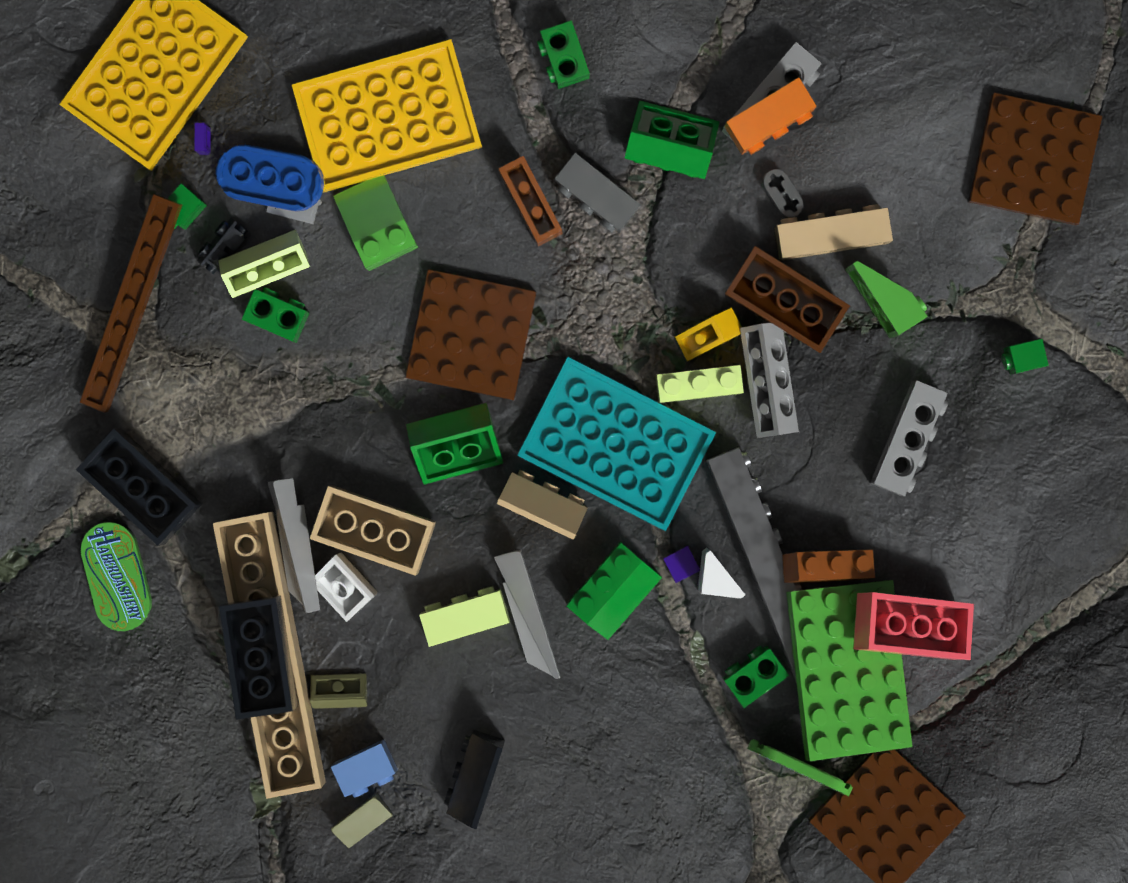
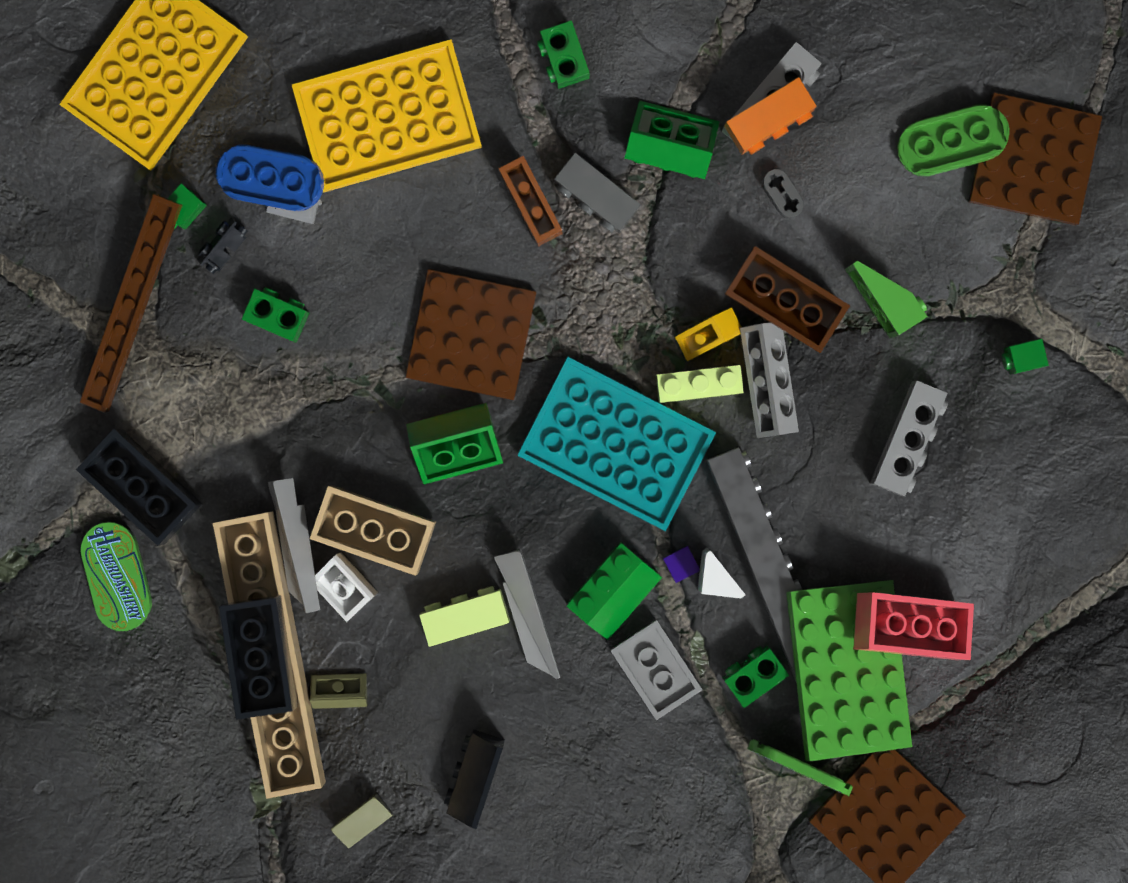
(202, 139): dark purple tile -> none
(263, 263): yellowish green brick -> none
(364, 768): medium blue brick -> none
(375, 222): bright green slope -> none
(543, 504): tan slope -> none
(656, 669): none -> light grey plate
(828, 566): dark orange brick -> none
(833, 233): tan brick -> none
(953, 140): none -> bright green tile

